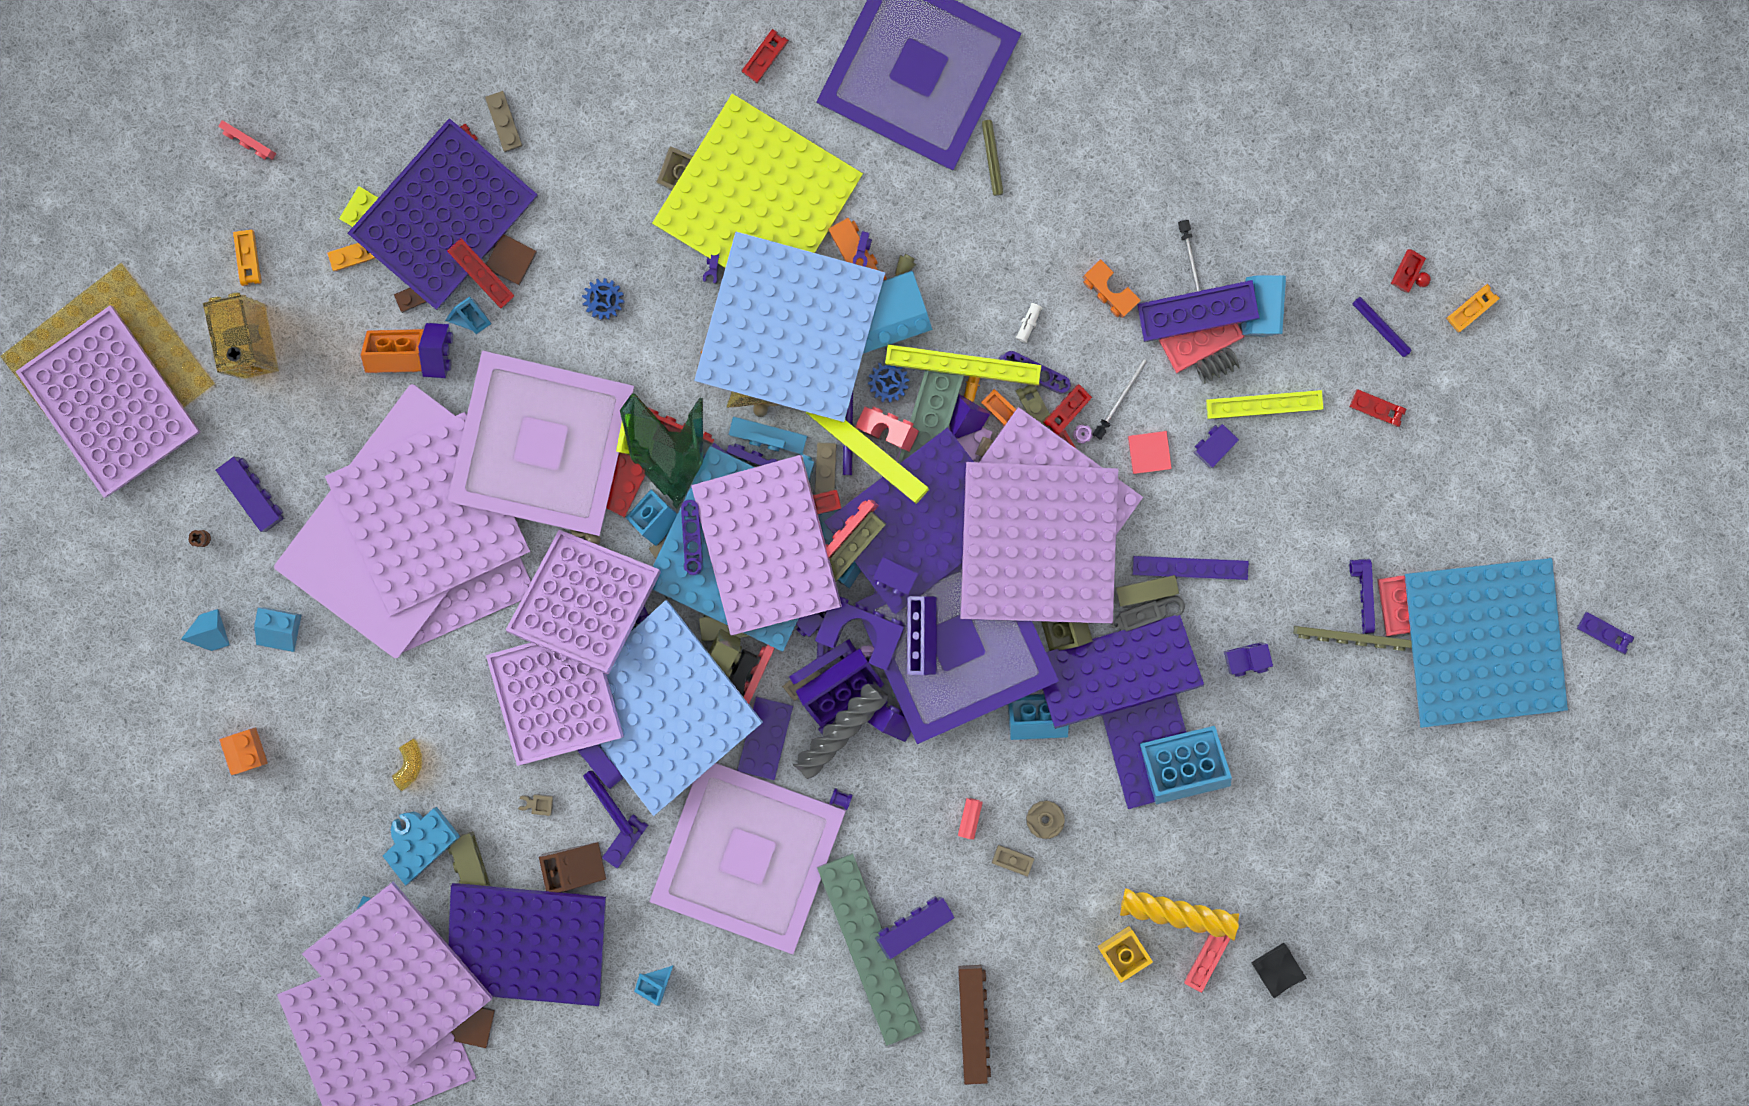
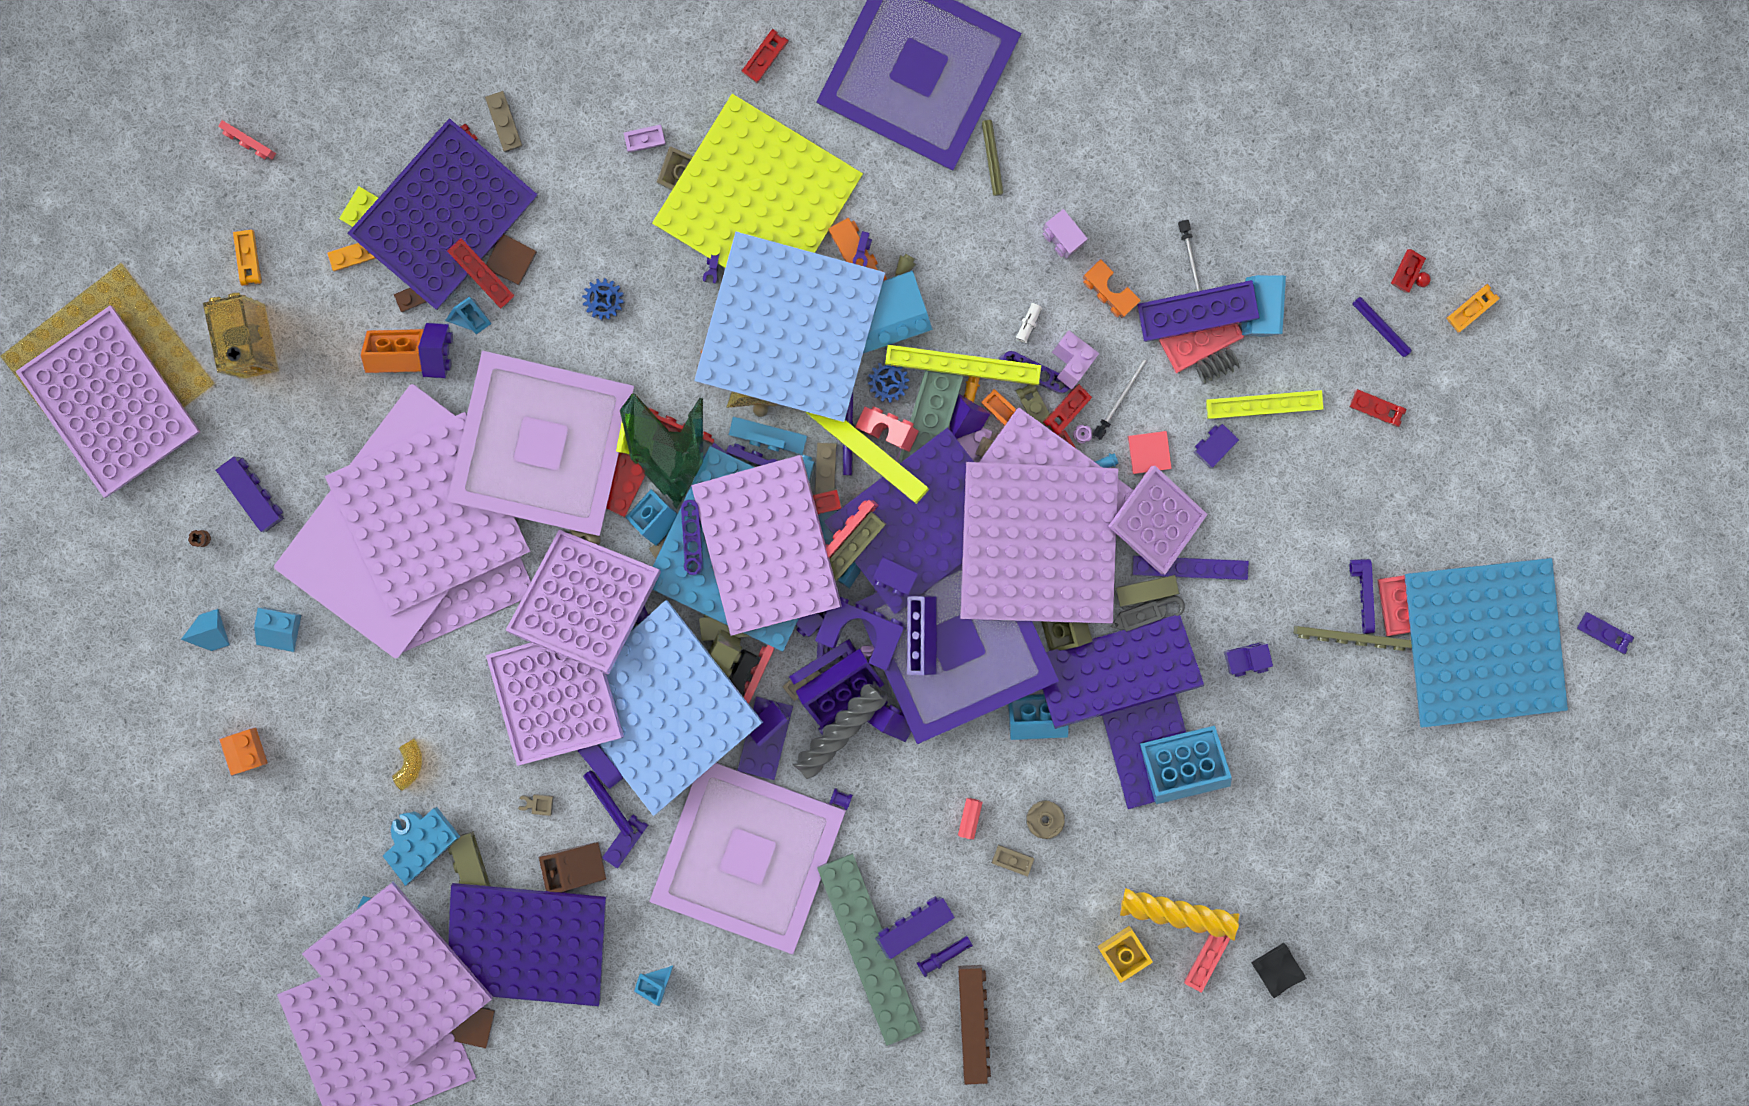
(644, 138): none -> lavender plate
(772, 718): none -> dark purple slope
(936, 960): none -> dark purple pin
(1064, 234): none -> lavender brick
(1077, 357): none -> lavender brick
(1108, 461): none -> dark azure pin
(1158, 520): none -> lavender plate

